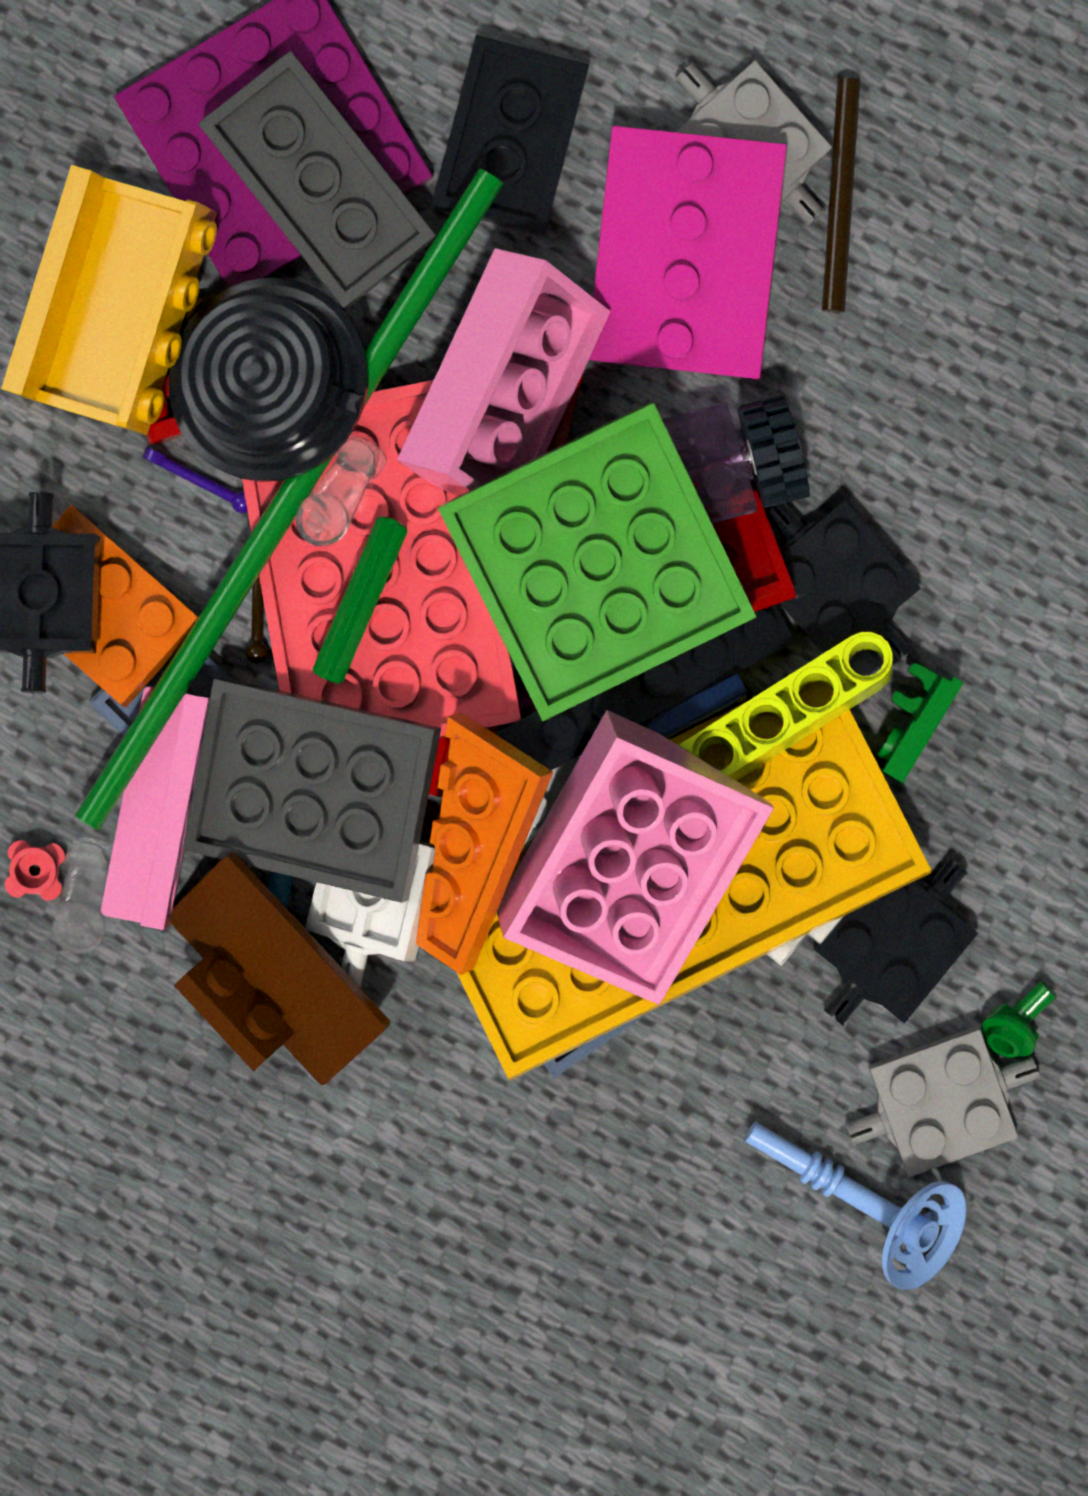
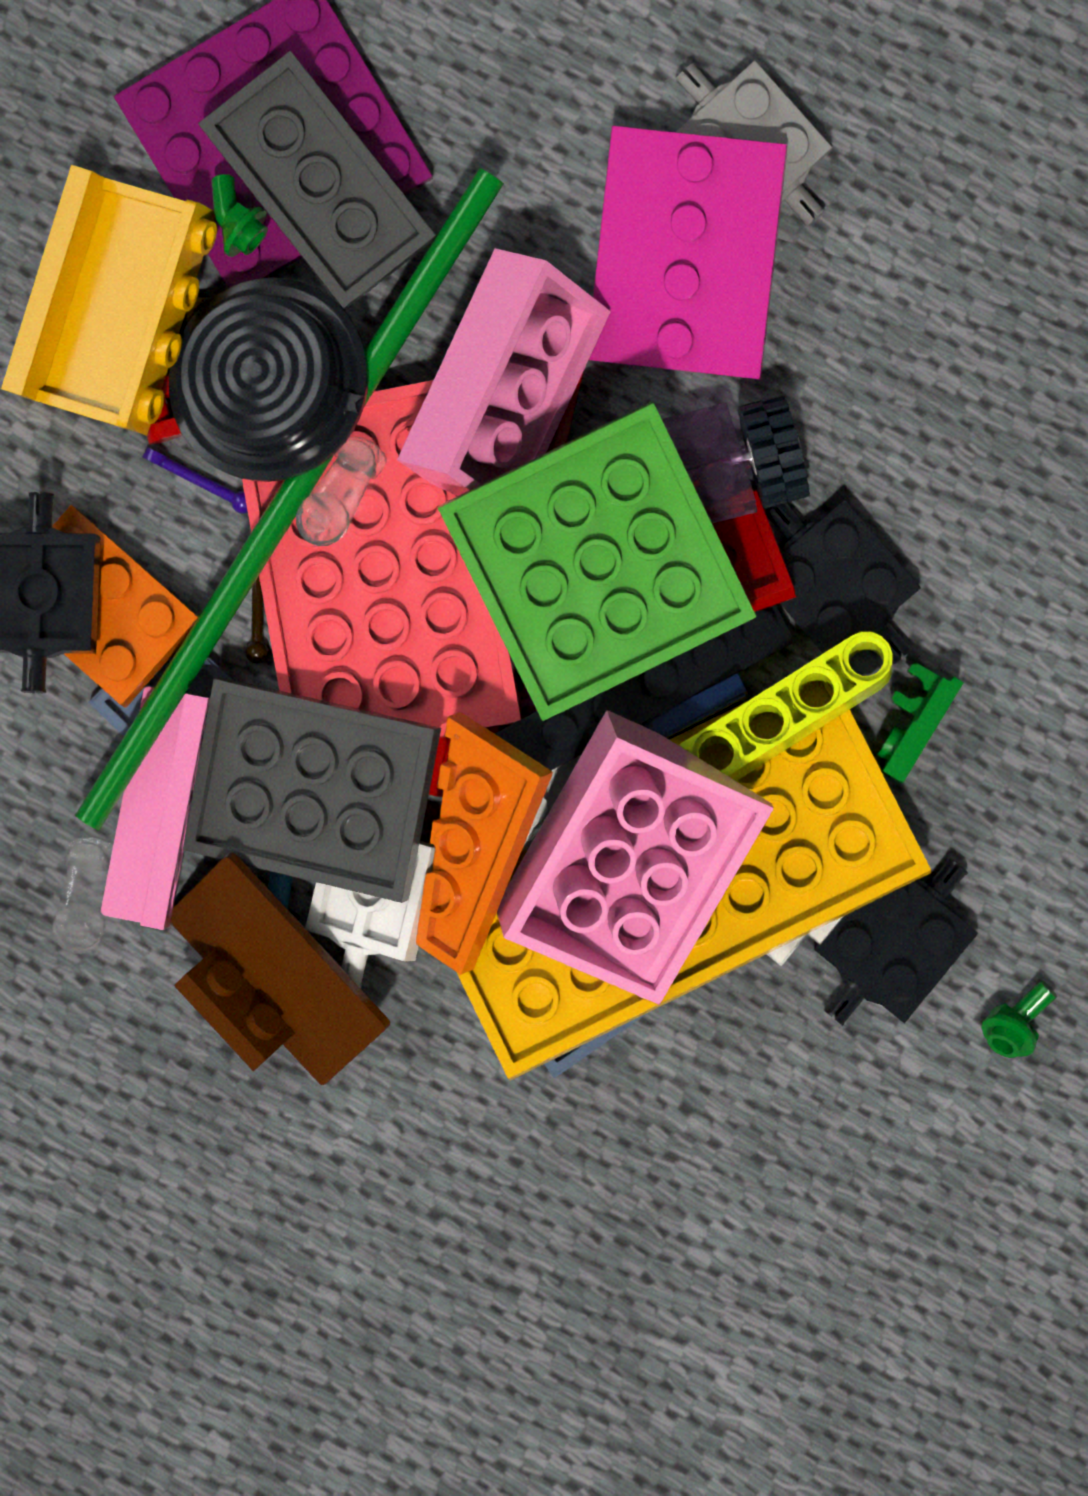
(20, 878): coral plate -> none
(241, 227): none -> green plate
(360, 599): green axle -> none
(516, 126): black plate -> none
(841, 195): dark brown bar -> none
(904, 1224): light blue dish -> none
(943, 1101): light grey plate -> none

